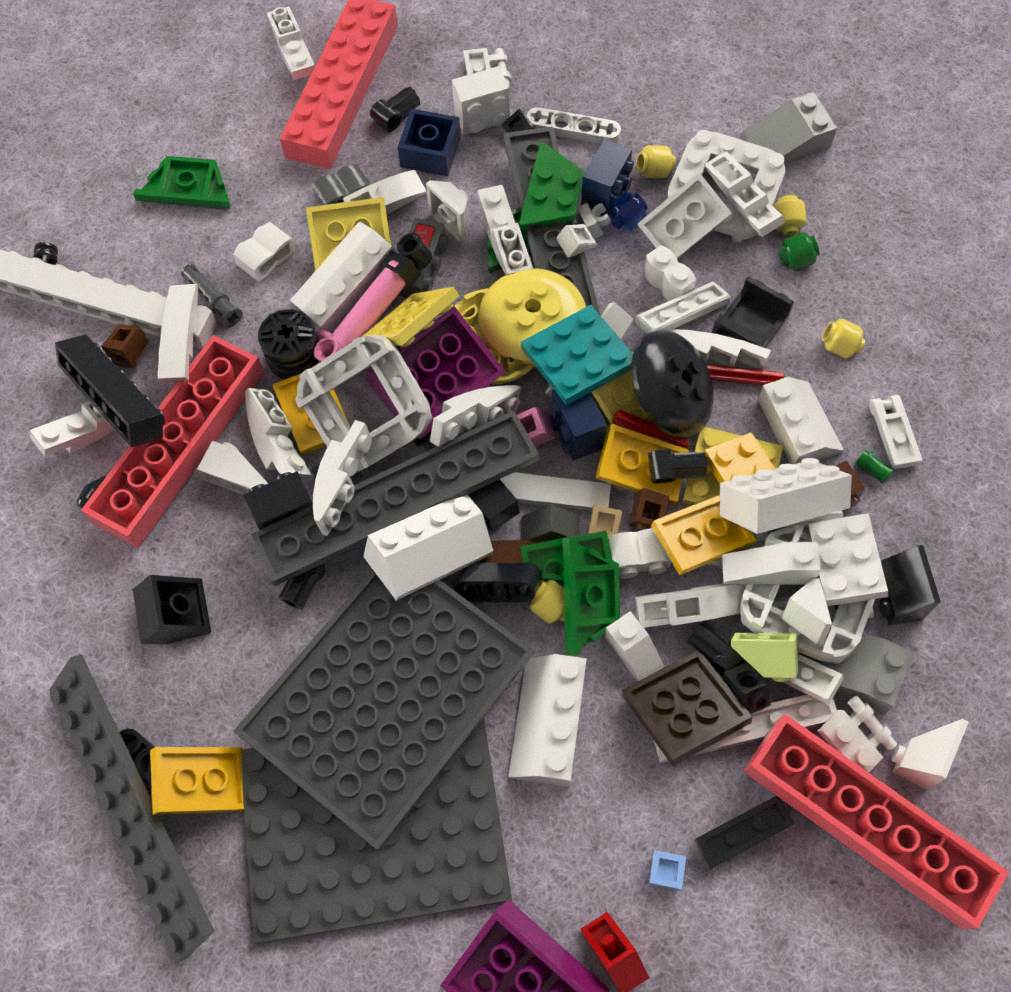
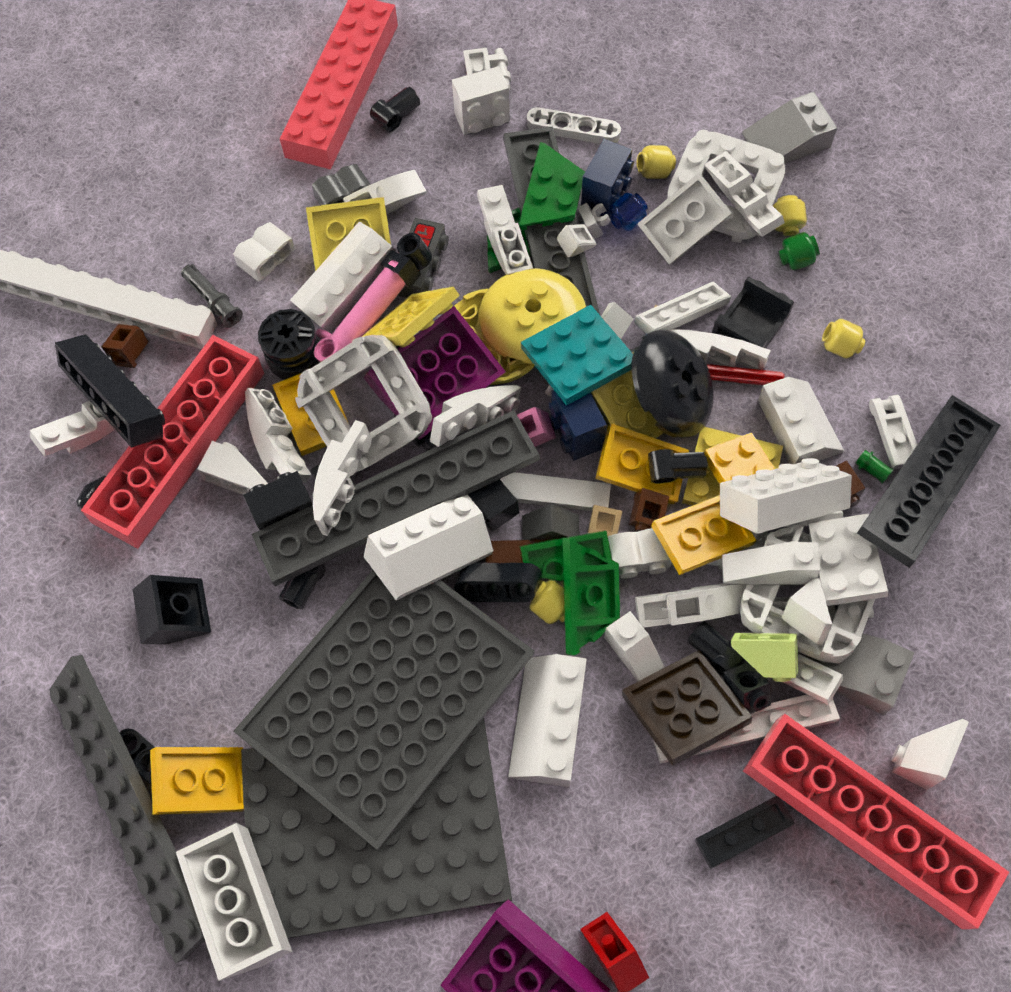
(46, 252): black bush -> none
(177, 333): white slope -> none
(186, 183): green wing -> none
(233, 902): none -> white slope
(291, 42): white slope -> none
(429, 142): dark blue brick -> none
(449, 207): white slope -> none
(517, 122): black plate -> none
(645, 427): red axle -> none
(667, 274): white brick -> none
(667, 870): light blue plate -> none
(845, 736): white plate -> none
(909, 586): black slope -> none
(929, 481): none -> black plate

